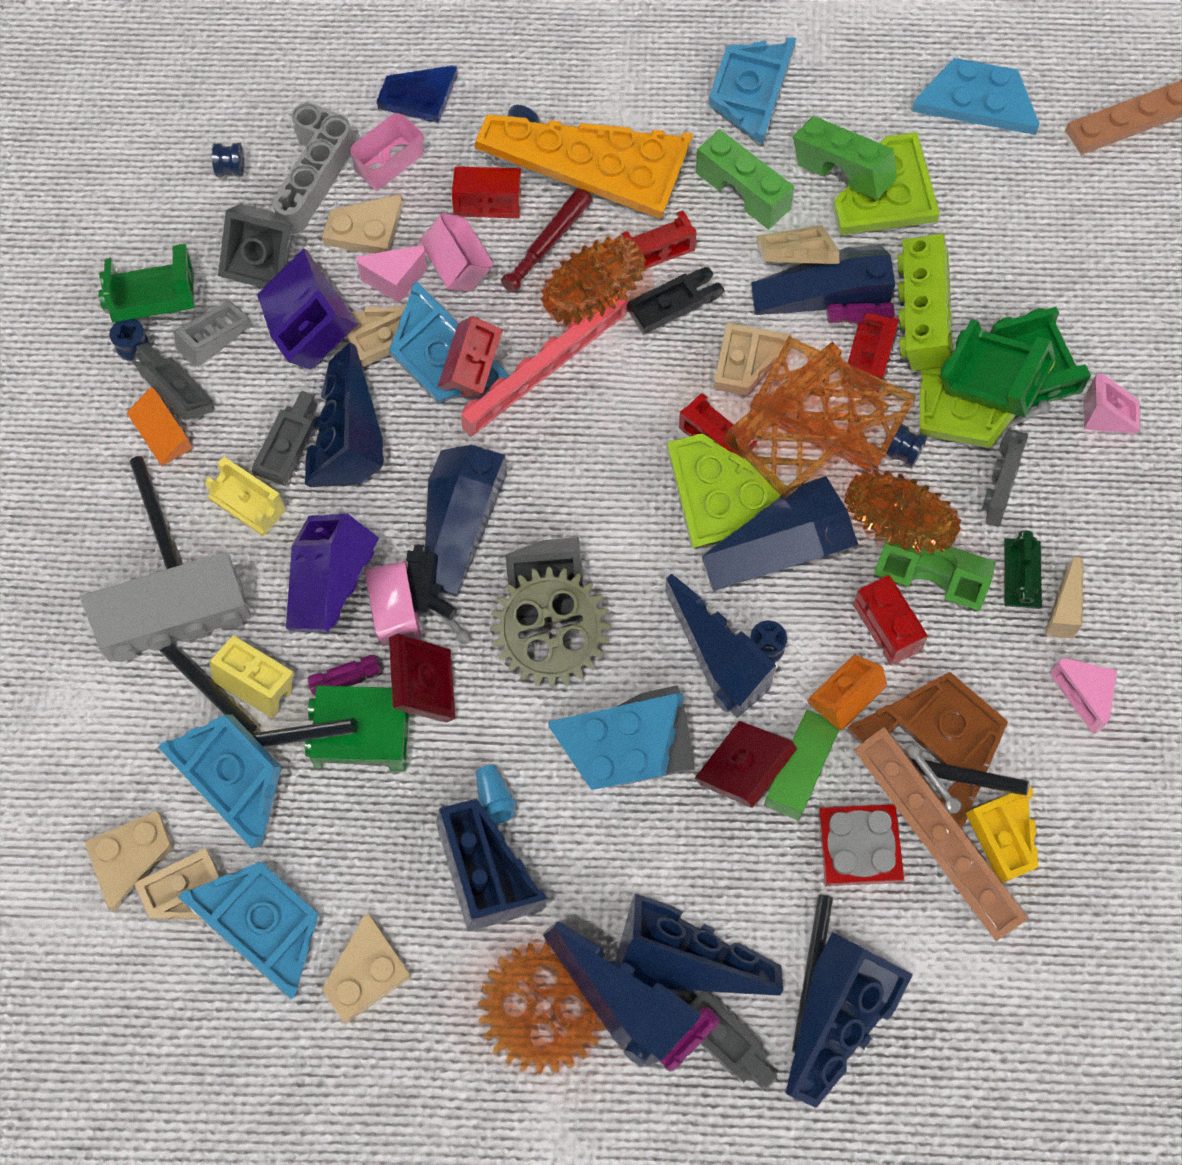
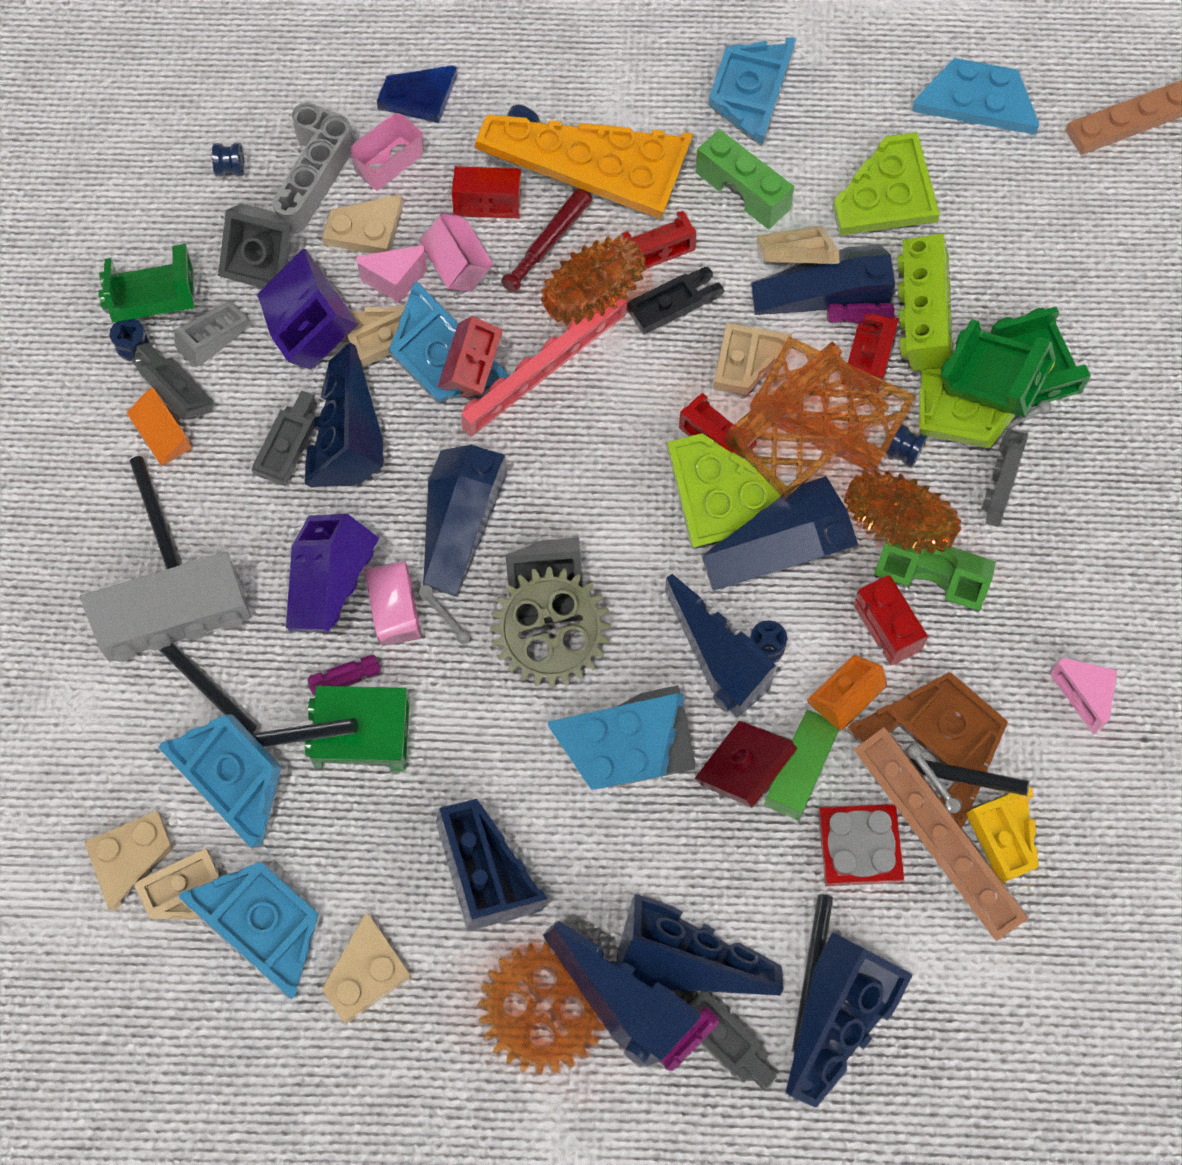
(245, 497): light yellow hinge -> none
(251, 675): light yellow hinge -> none
(421, 581): black piece -> none
(421, 678): dark red plate -> none
(494, 794): dark azure cone -> none
(866, 162): bright green arch -> none
(1022, 571): dark green hinge -> none
(1068, 607): tan slope -> none
(1110, 407): bright pink slope -> none

